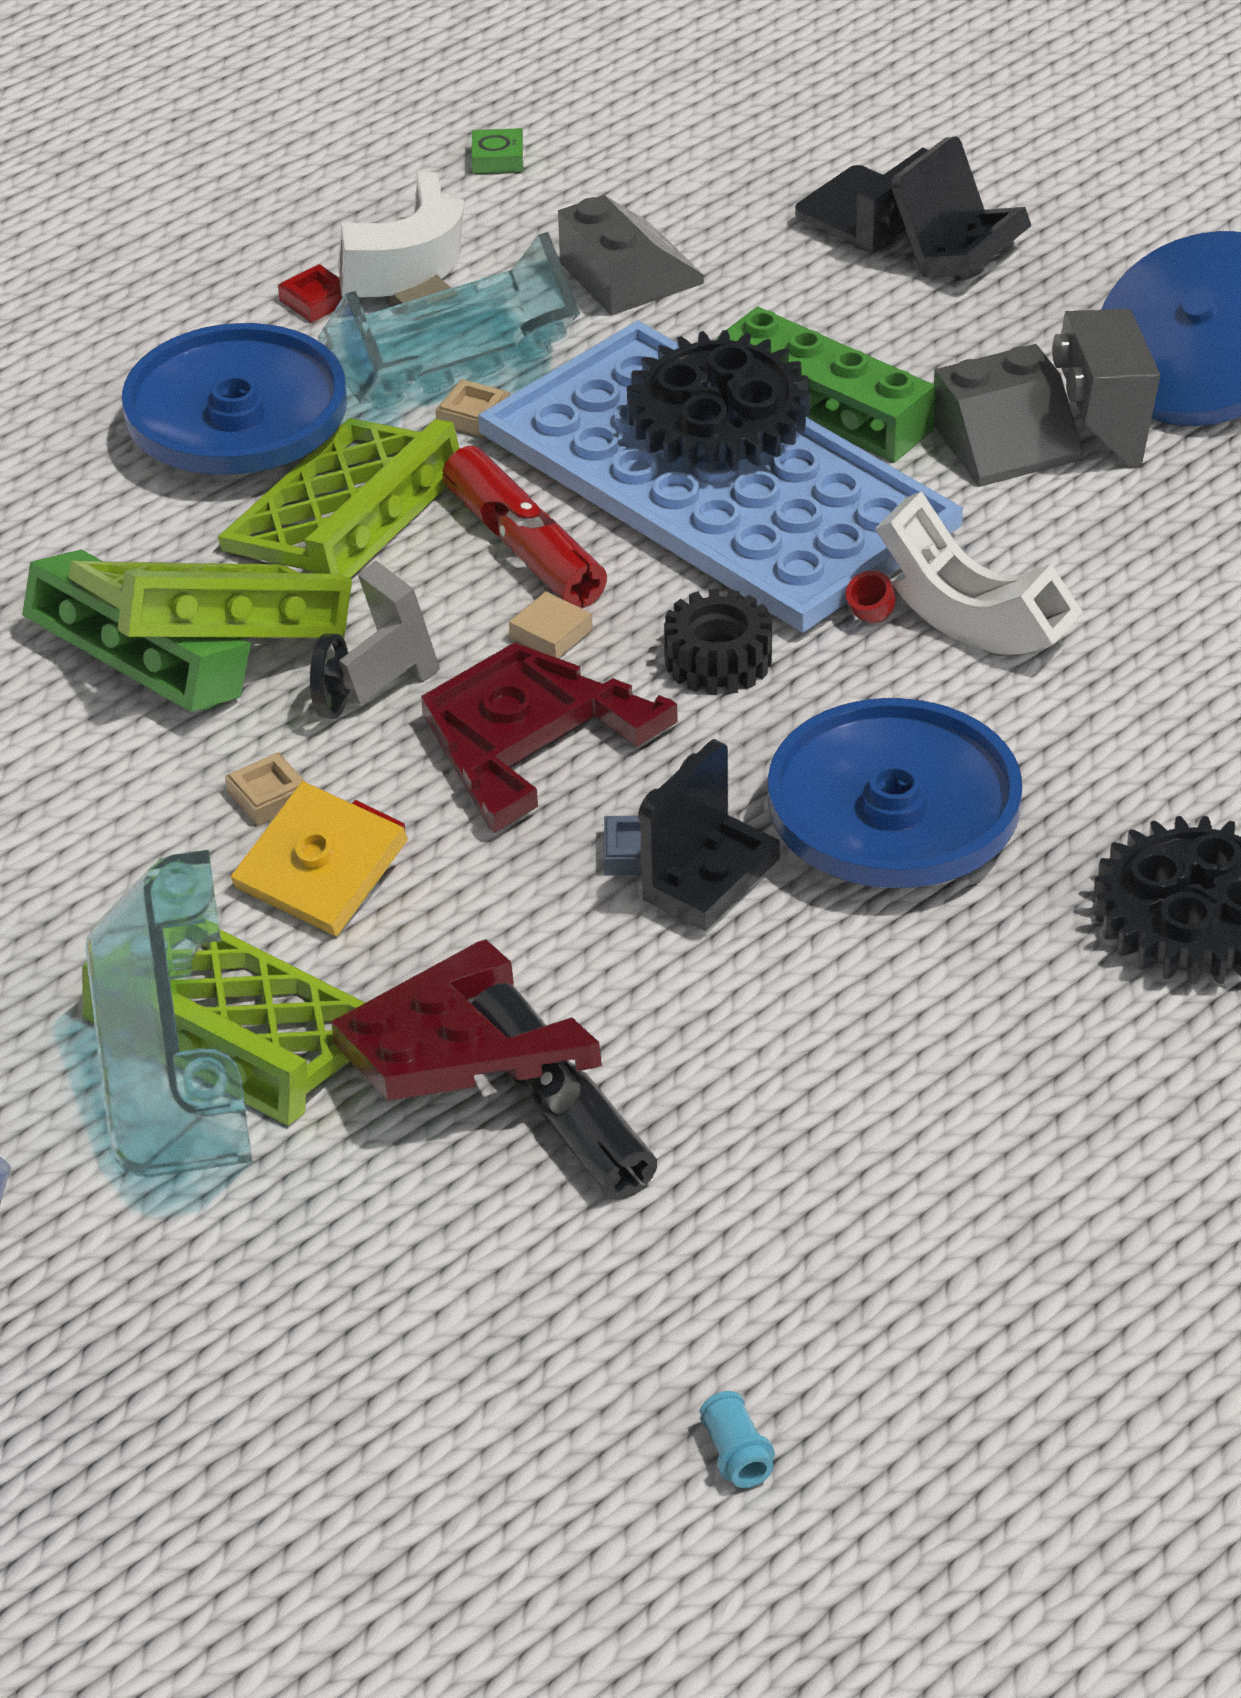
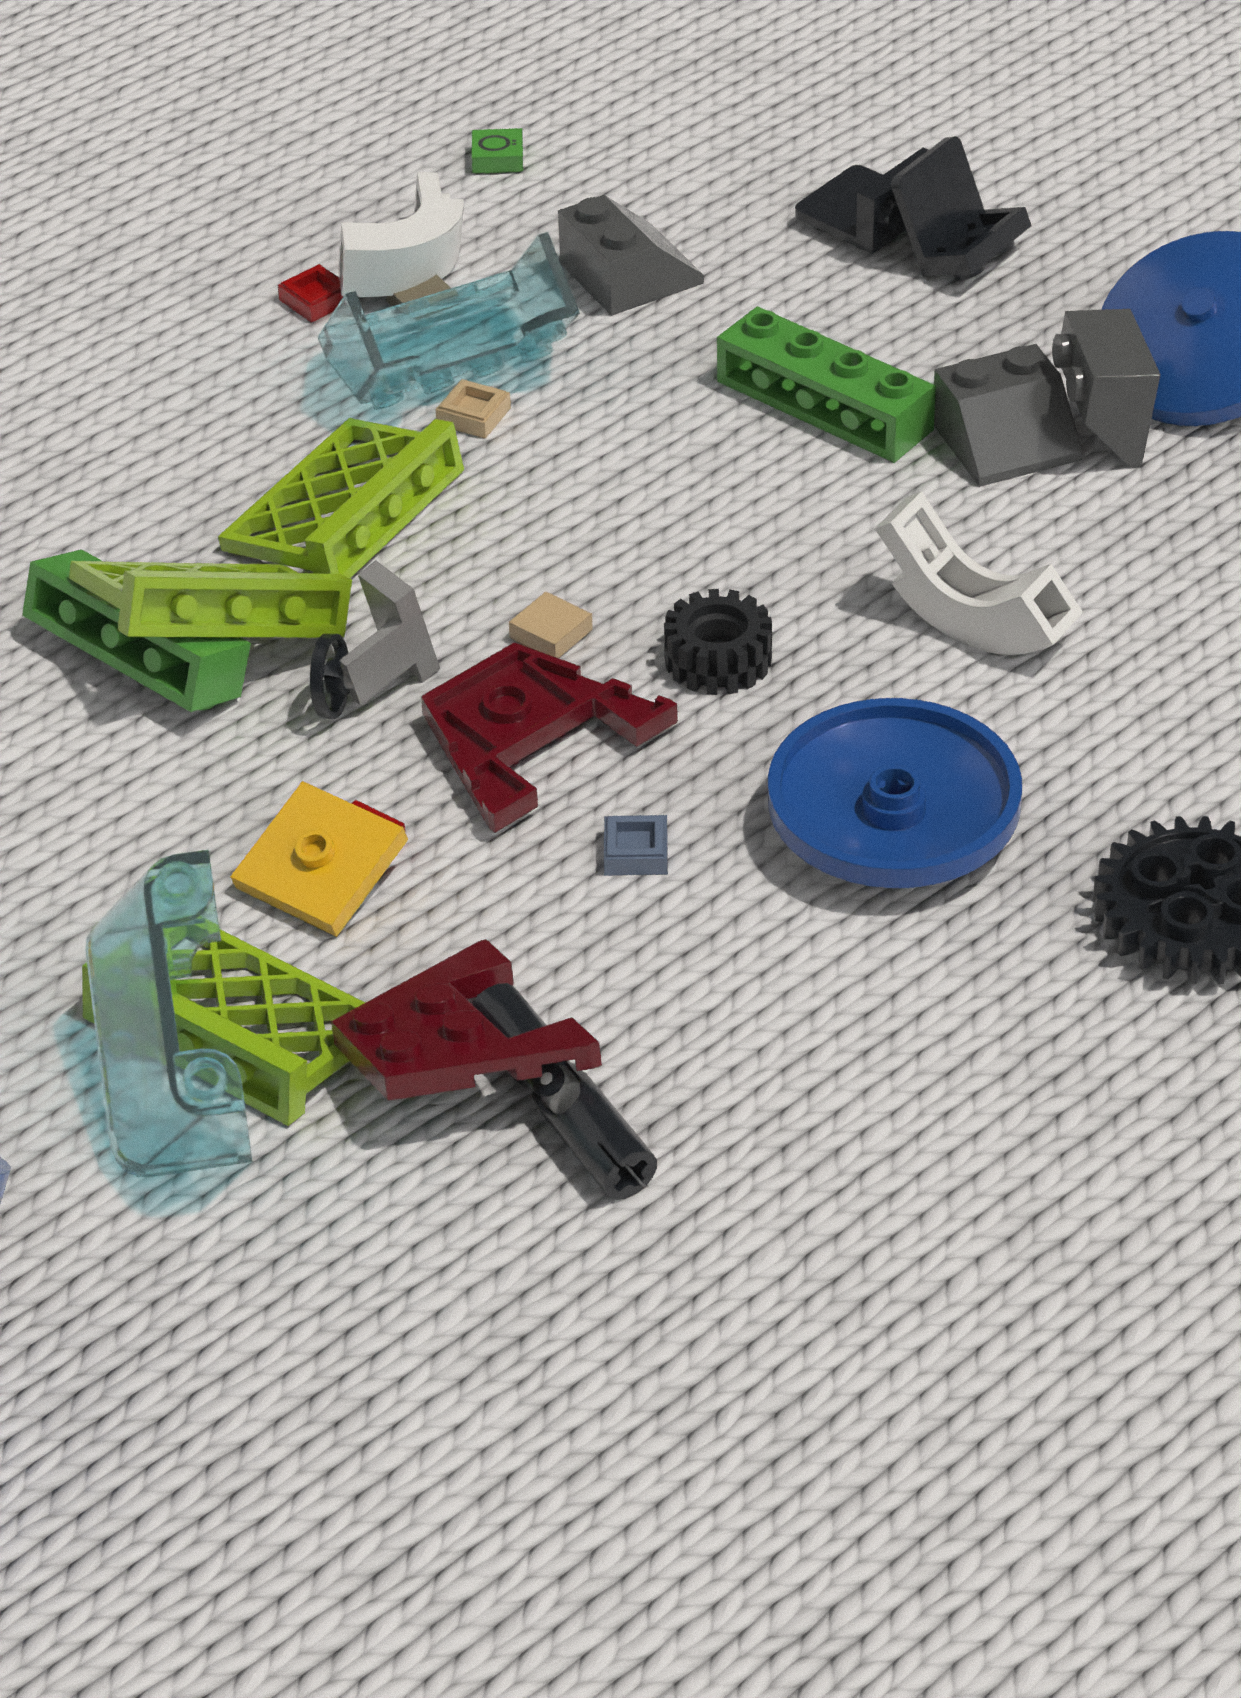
(234, 398): blue dish -> none
(263, 787): tan tile -> none
(524, 527): red piece -> none
(688, 419): black gear -> none
(691, 849): black bracket -> none
(743, 1453): medium azure pin -> none
(770, 530): light blue plate -> none
(871, 596): red hinge -> none

